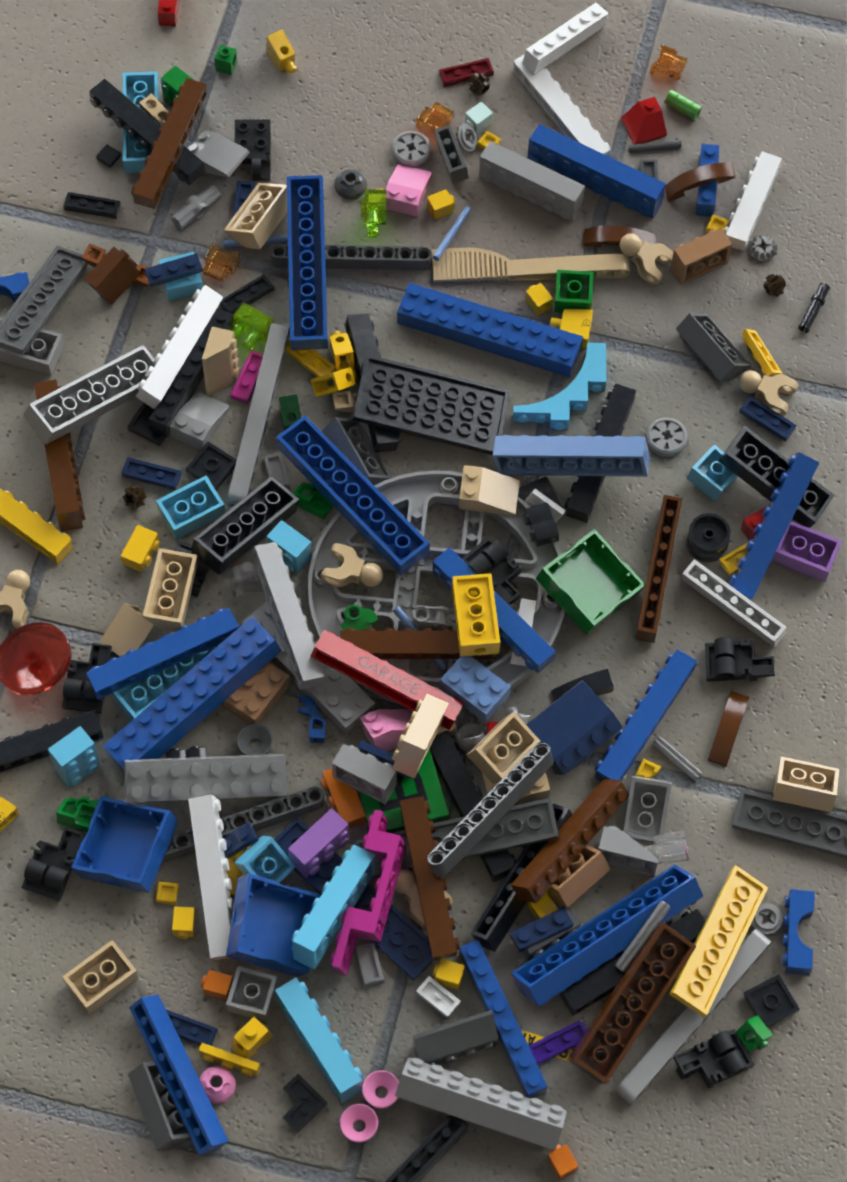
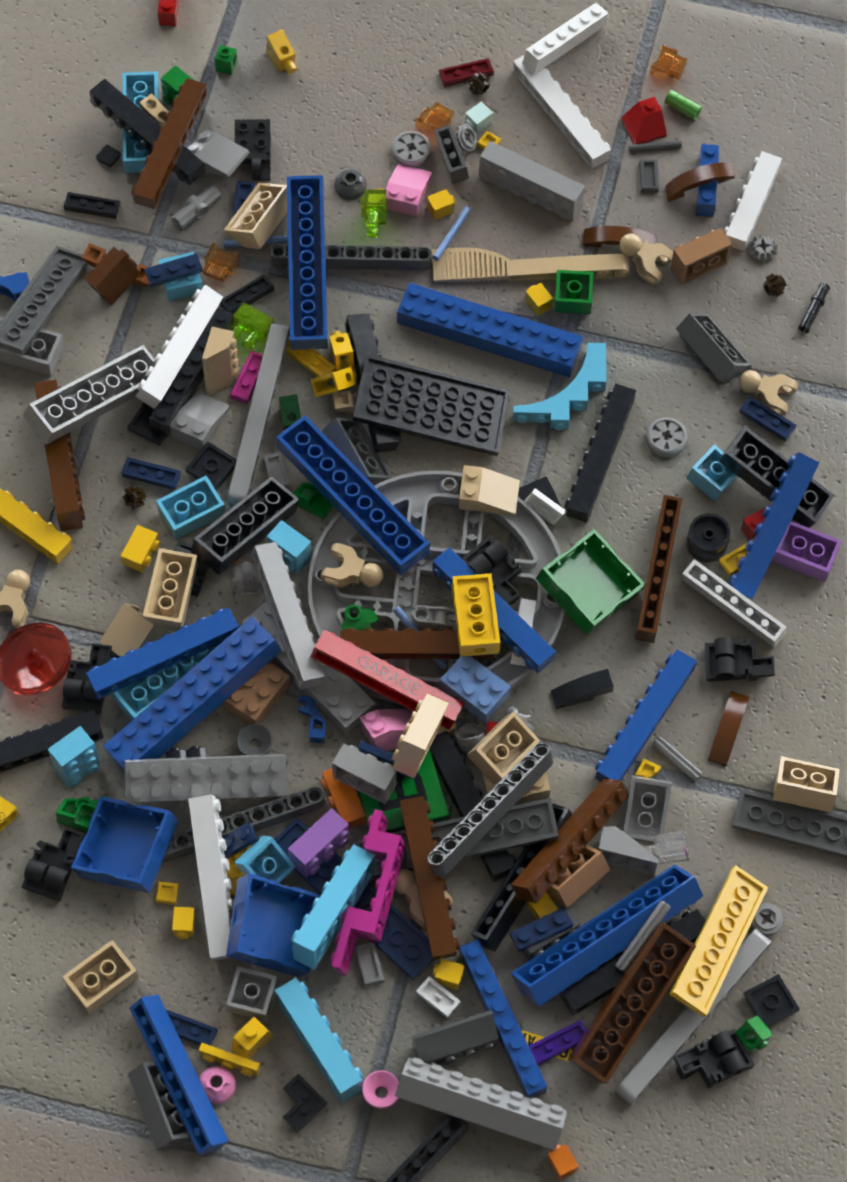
(217, 985): orange brick -> none
(355, 1113): bright pink piece -> none
(541, 524): black brick -> none
(571, 455): medium blue brick -> none
(574, 727): dark blue slope -> none
(575, 321): yellow torso -> none
(596, 171): blue brick -> none
(717, 222): yellow tile -> none
(760, 353): yellow plate -> none
(798, 956): blue arch -> none

